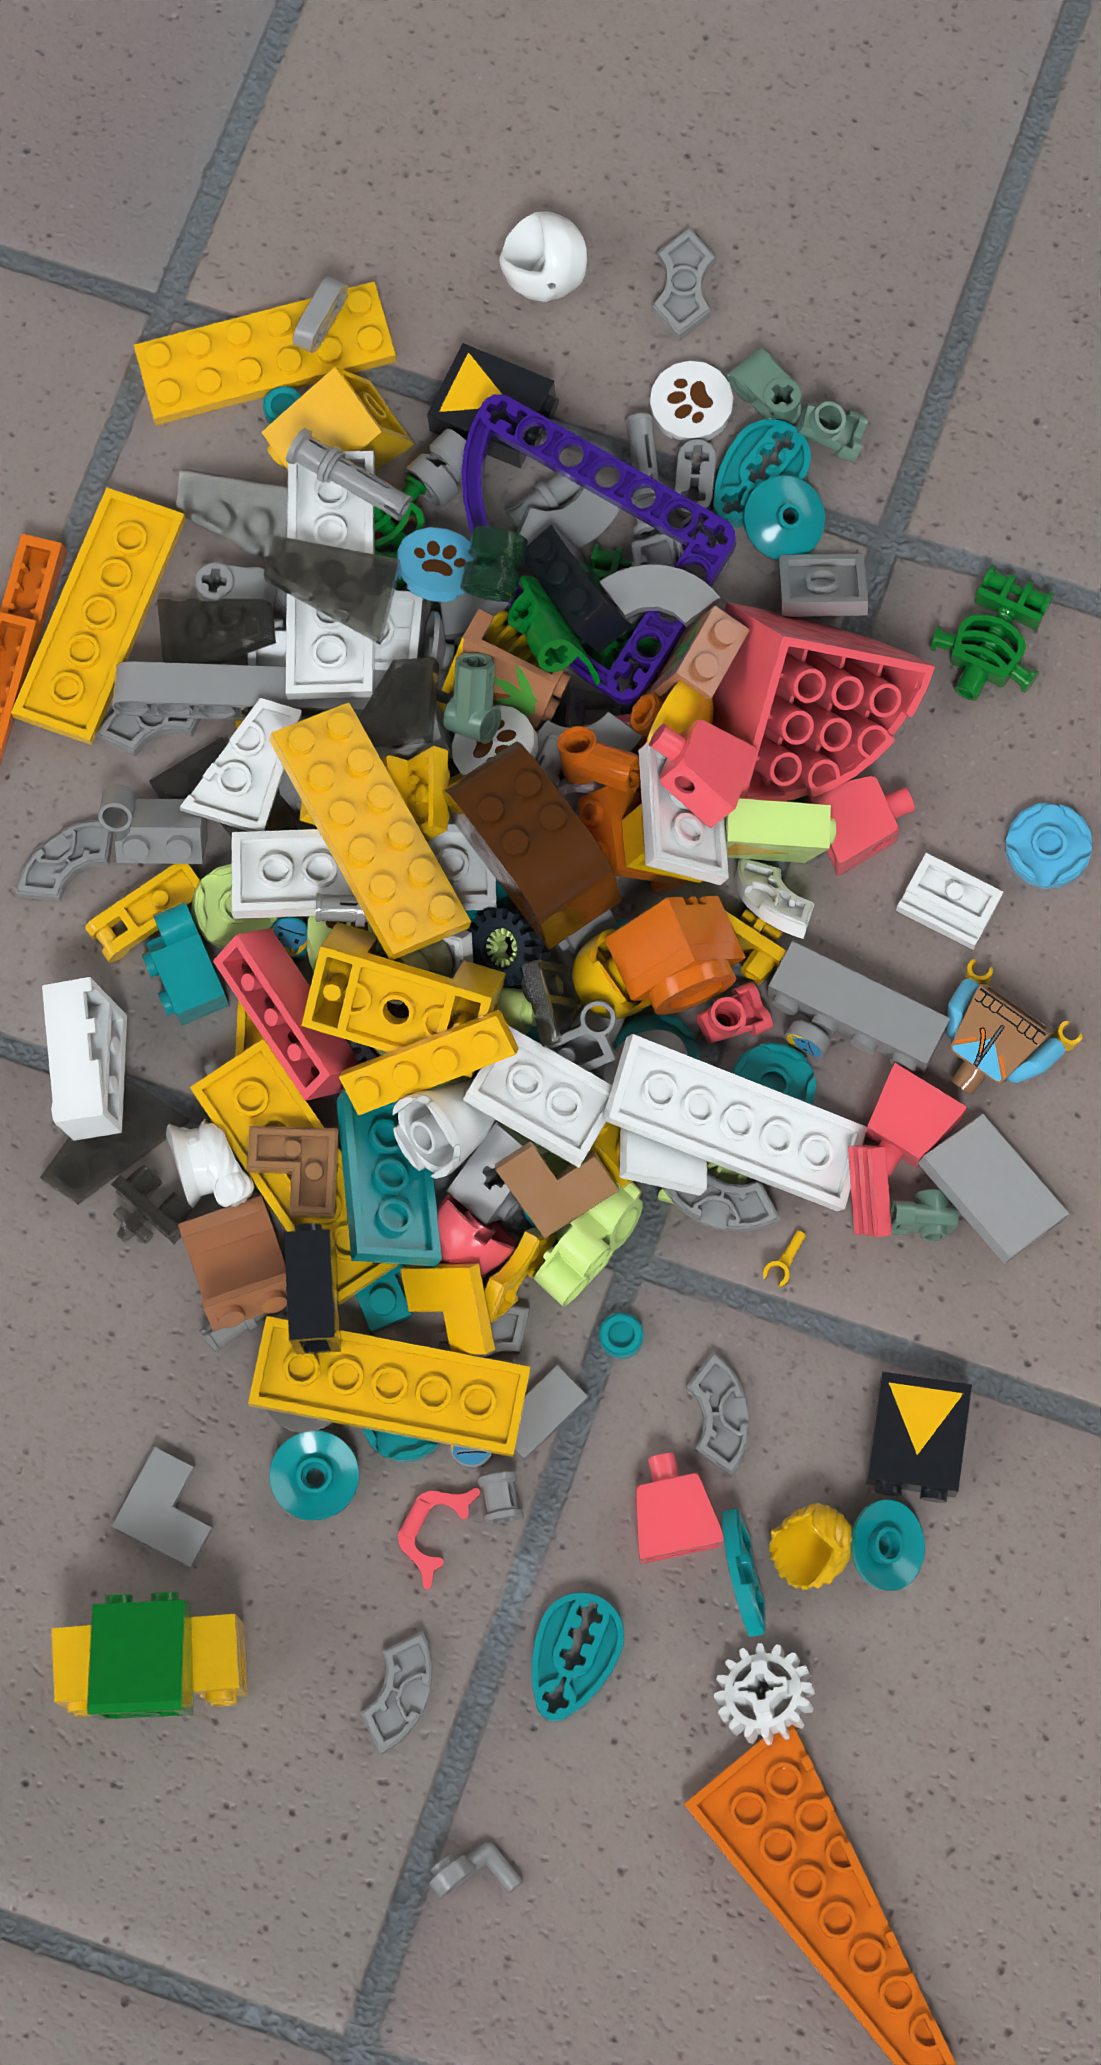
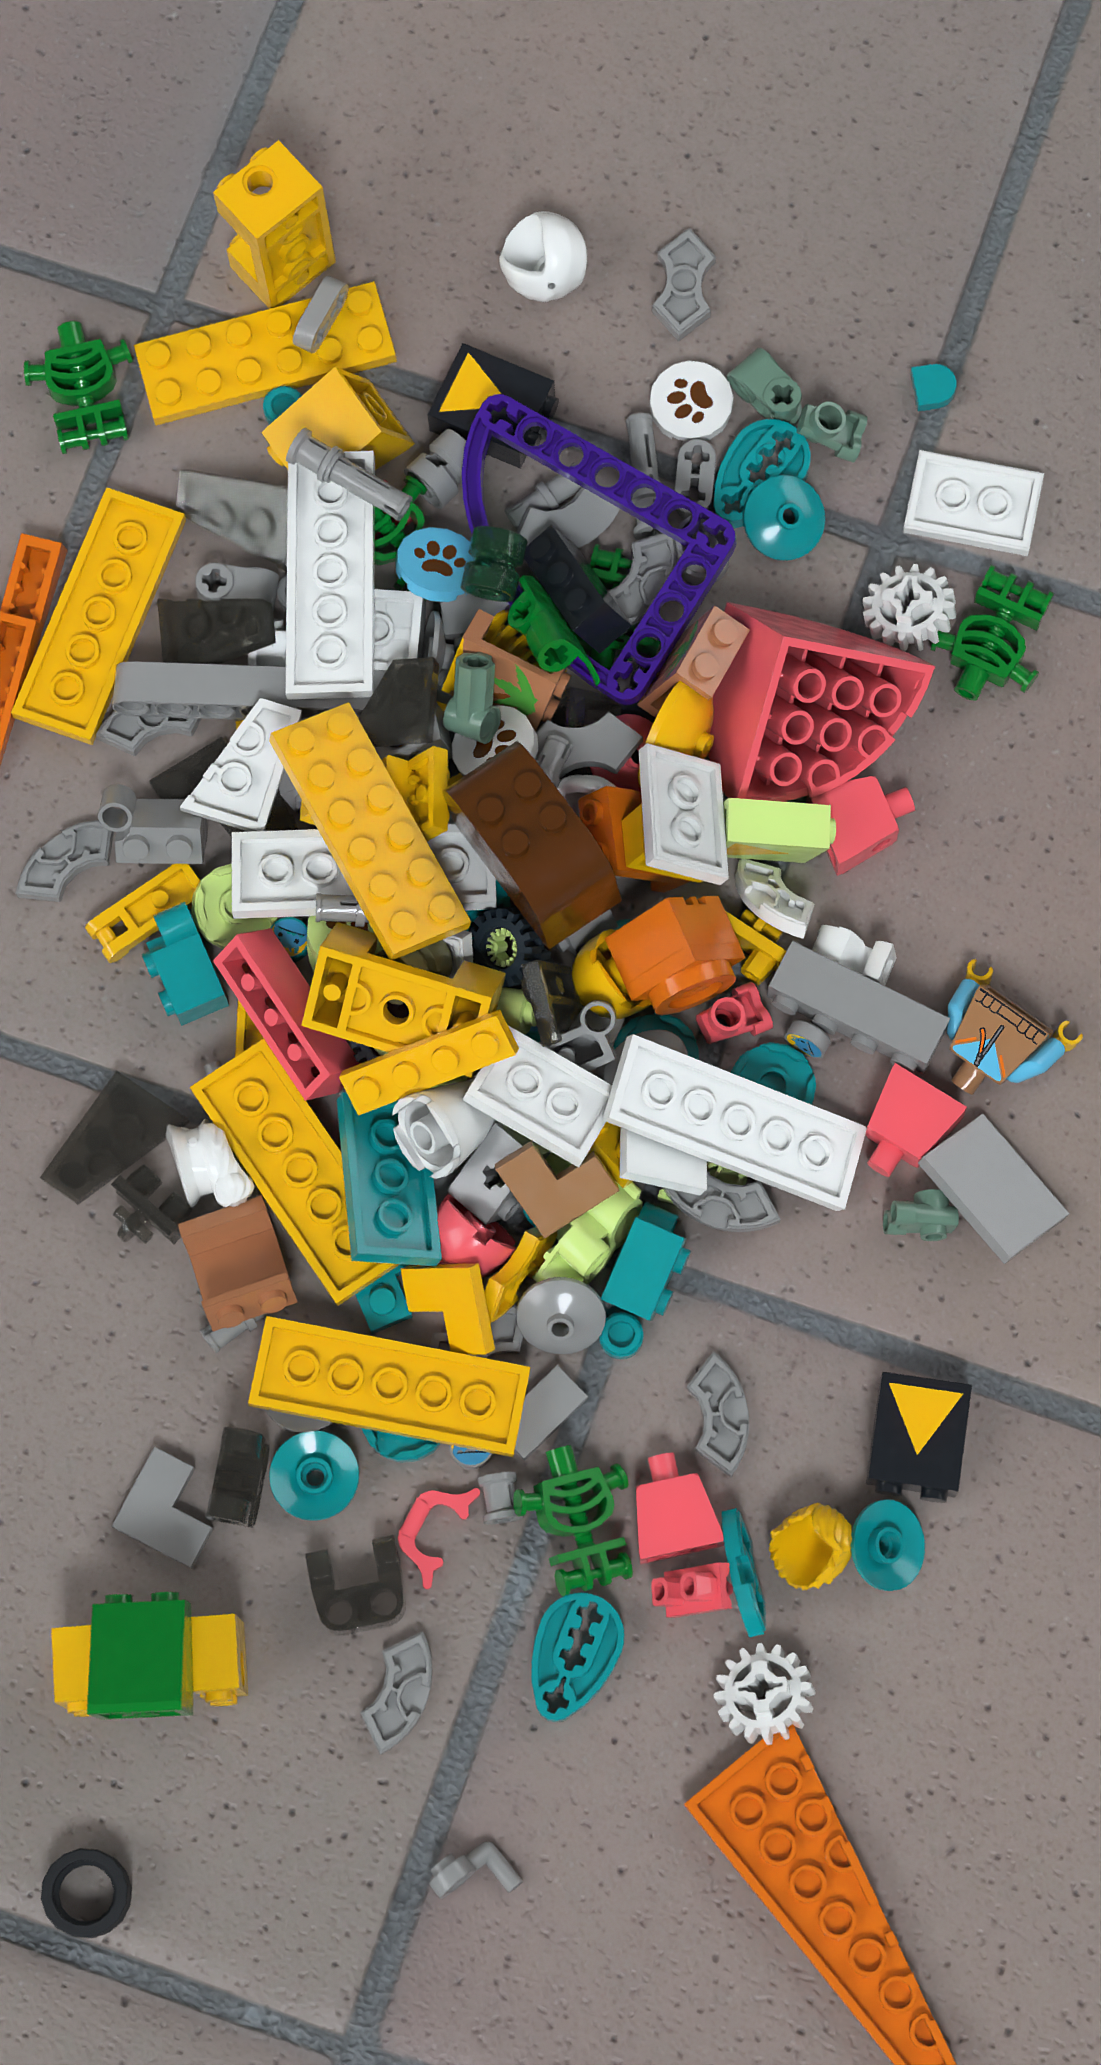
(51, 1893): none -> black tyre
(85, 1058): white wedge -> none
(90, 377): none -> green piece
(239, 1477): none -> clear smoke piece
(281, 233): none -> yellow plate
(305, 1154): medium nougat tile -> none
(312, 1290): black brick -> none
(336, 581): clear smoke wing -> none
(360, 1596): none -> clear smoke piece
(561, 1301): none -> light grey dish
(566, 1476): none -> green piece
(589, 761): orange piece -> none
(645, 713): orange tile -> none
(647, 1264): none -> teal hinge
(660, 589): light grey tile -> none
(693, 1590): none -> coral hips
(704, 768): coral torso -> none
(786, 1258): yellow hand -> none
(823, 585): light grey tile -> none
(850, 951): none -> white leg
(870, 1190): coral tile -> none
(909, 607): none -> white gear
(933, 386): none -> teal tile
(949, 901): white plate -> none
(973, 503): none -> white tile
(1036, 850): medium azure tile -> none

